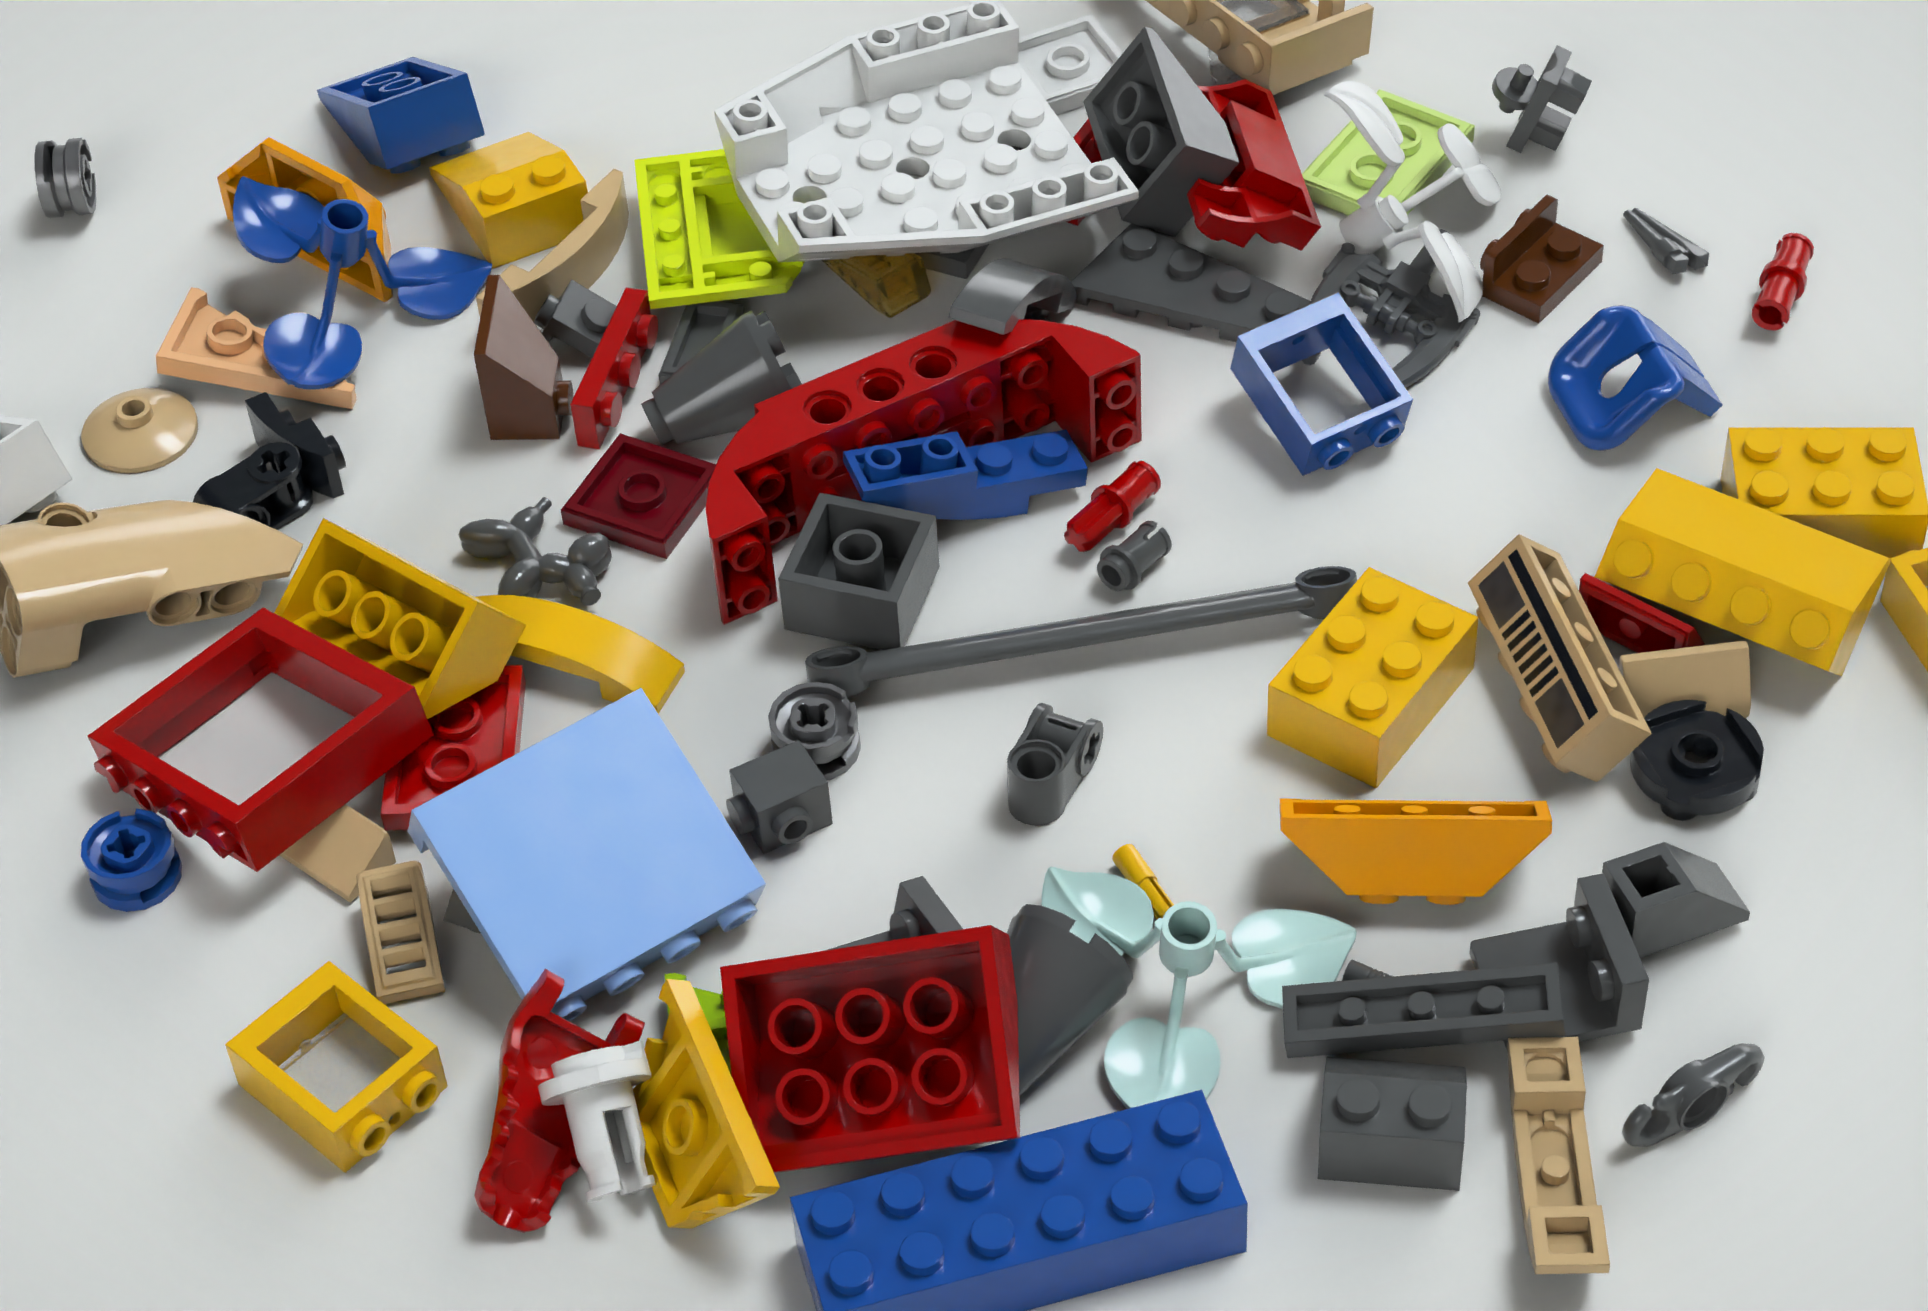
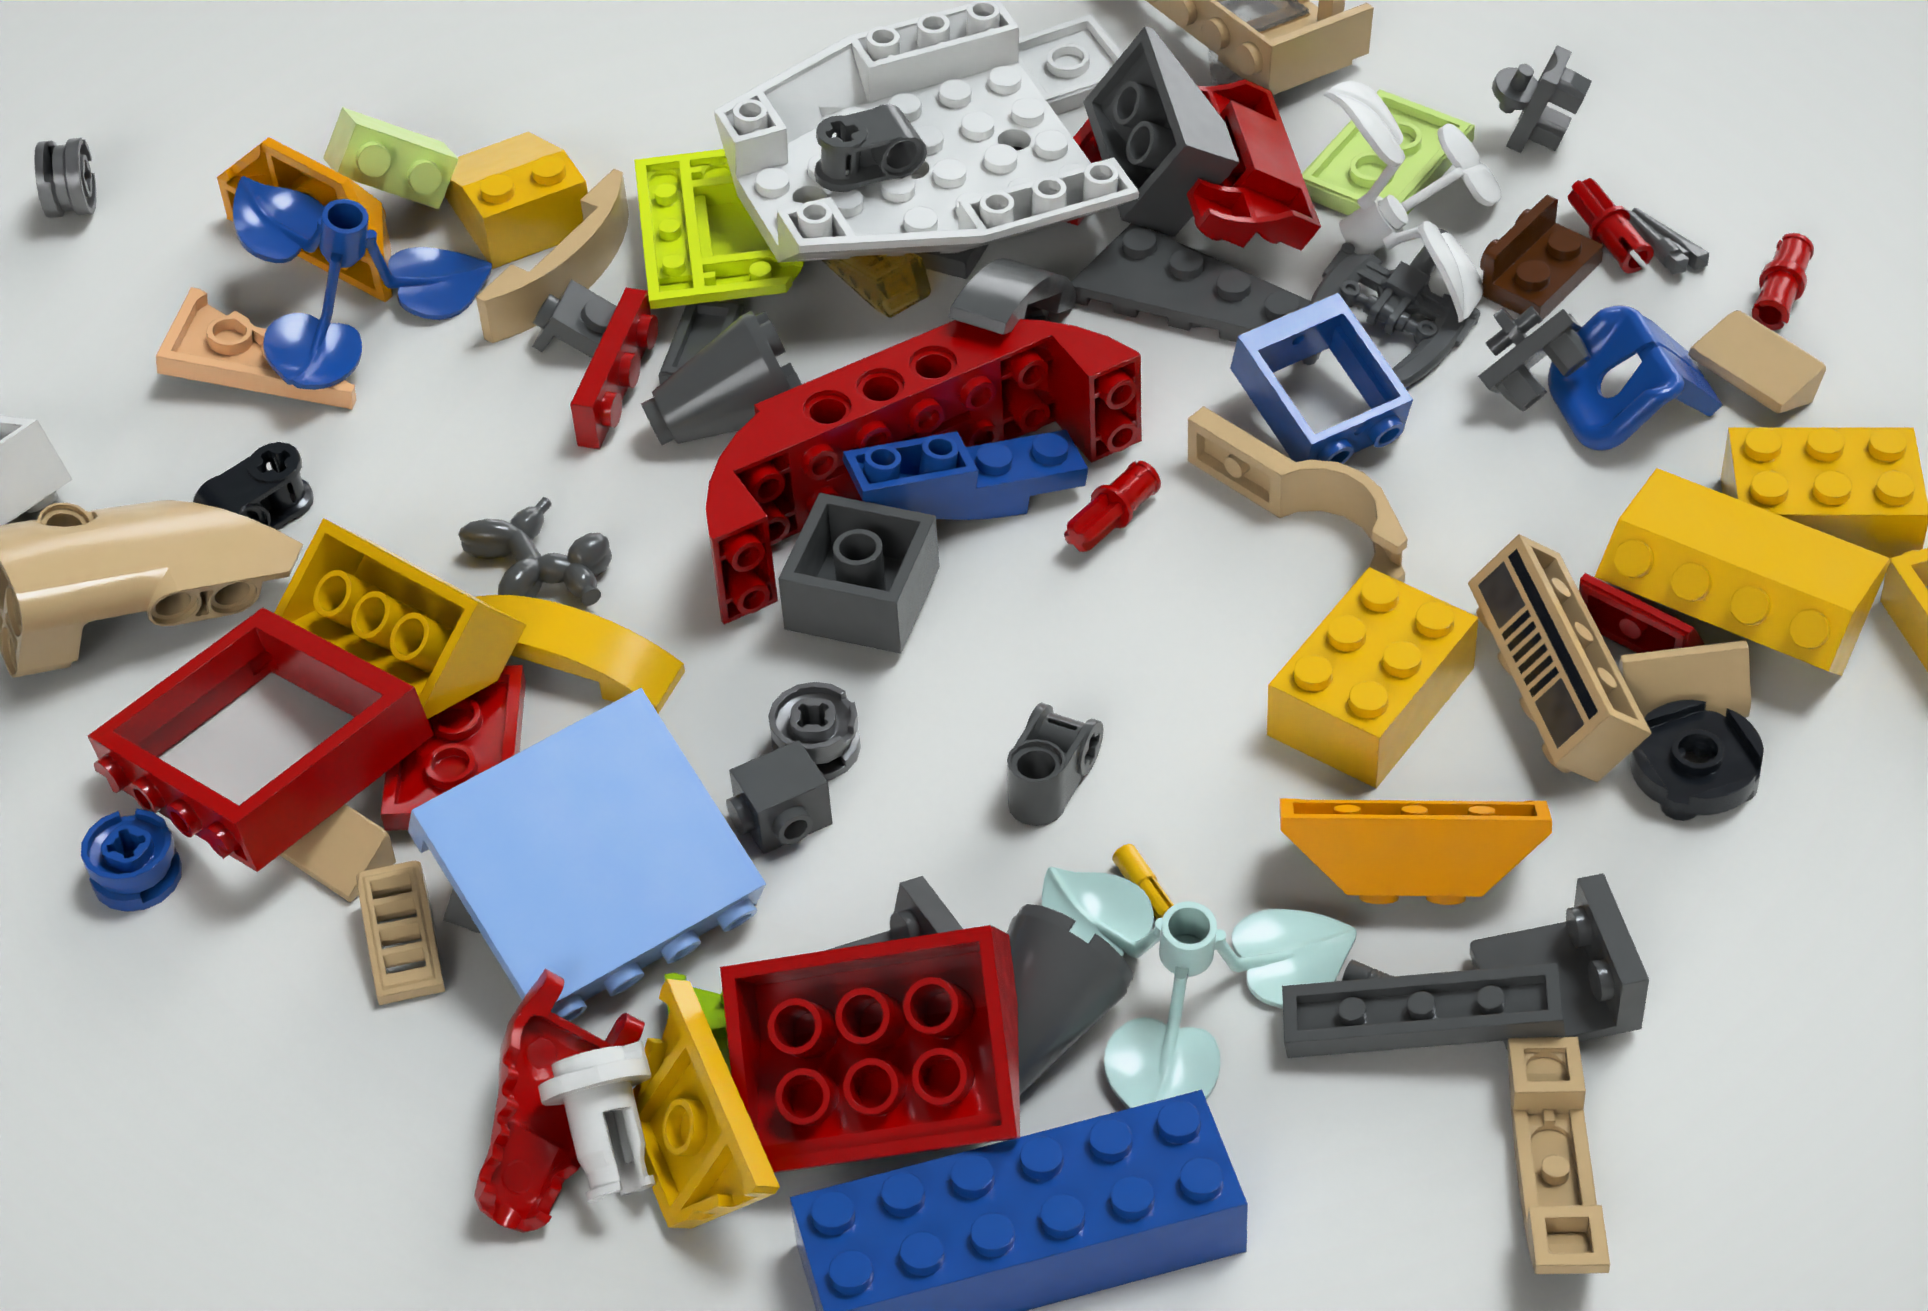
(139, 430): tan dish -> none
(319, 455): black slope -> none
(337, 1066): yellow window -> none
(390, 158): none -> yellowish green brick
(405, 112): blue slope -> none
(517, 371): reddish brown slope -> none
(640, 496): dark red tile -> none
(853, 668): dark grey piece -> none
(870, 145): none -> dark grey piece
(1123, 564): dark grey pin -> none
(1296, 486): none -> tan piece
(1392, 1123): dark grey slope -> none
(1512, 372): none -> dark grey hips
(1609, 224): none -> red axle
(1671, 897): dark grey slope -> none
(1693, 1095): dark grey piece -> none
(1759, 362): none -> tan slope

